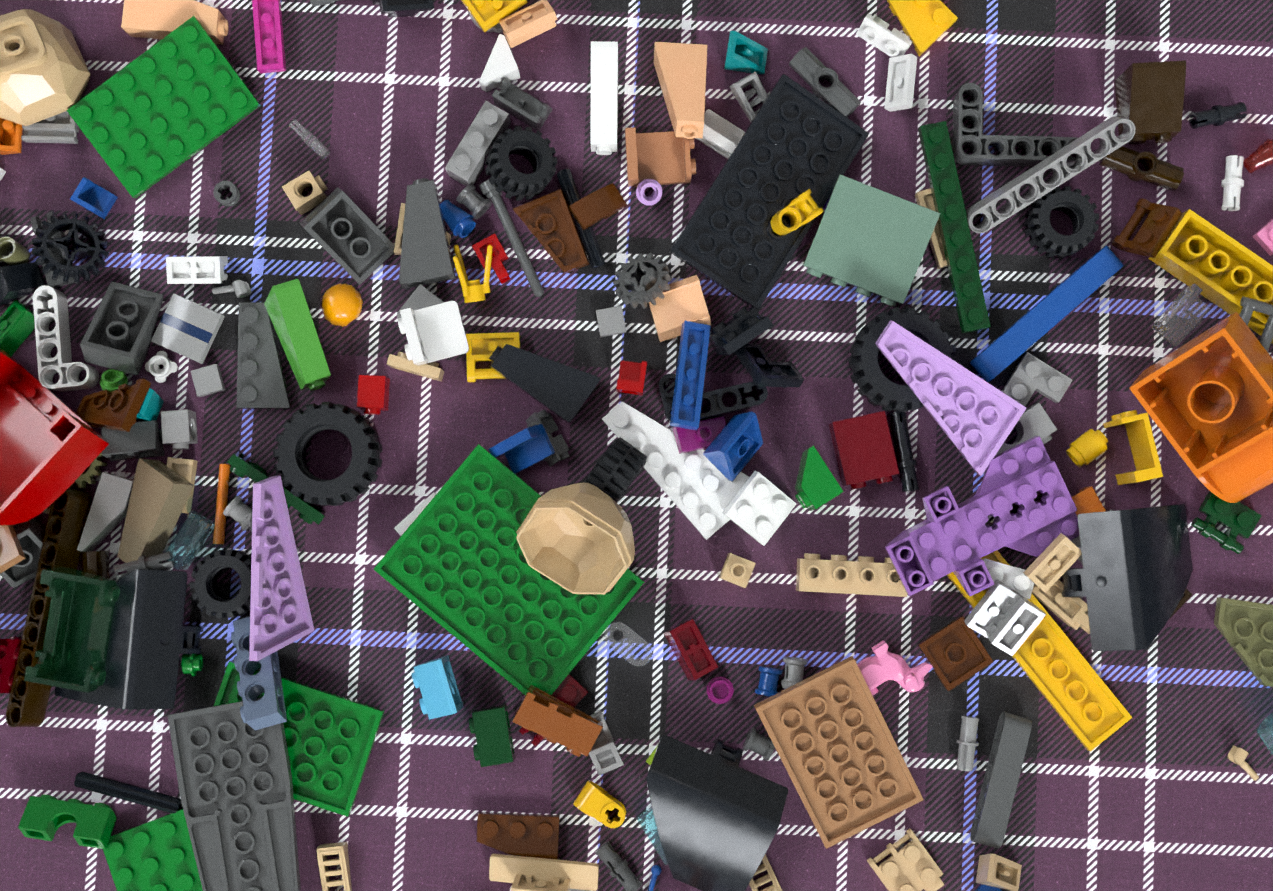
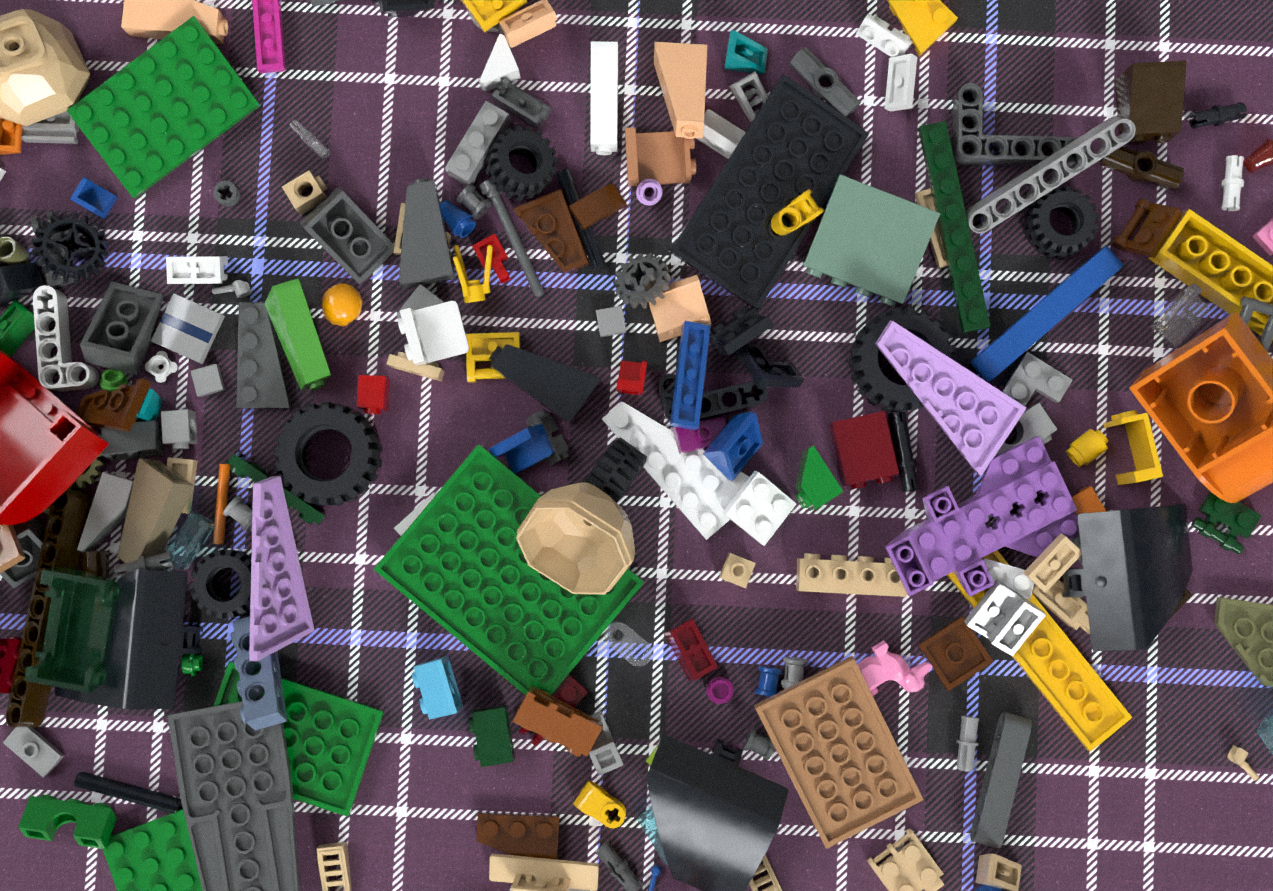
(34, 749): none -> light grey plate

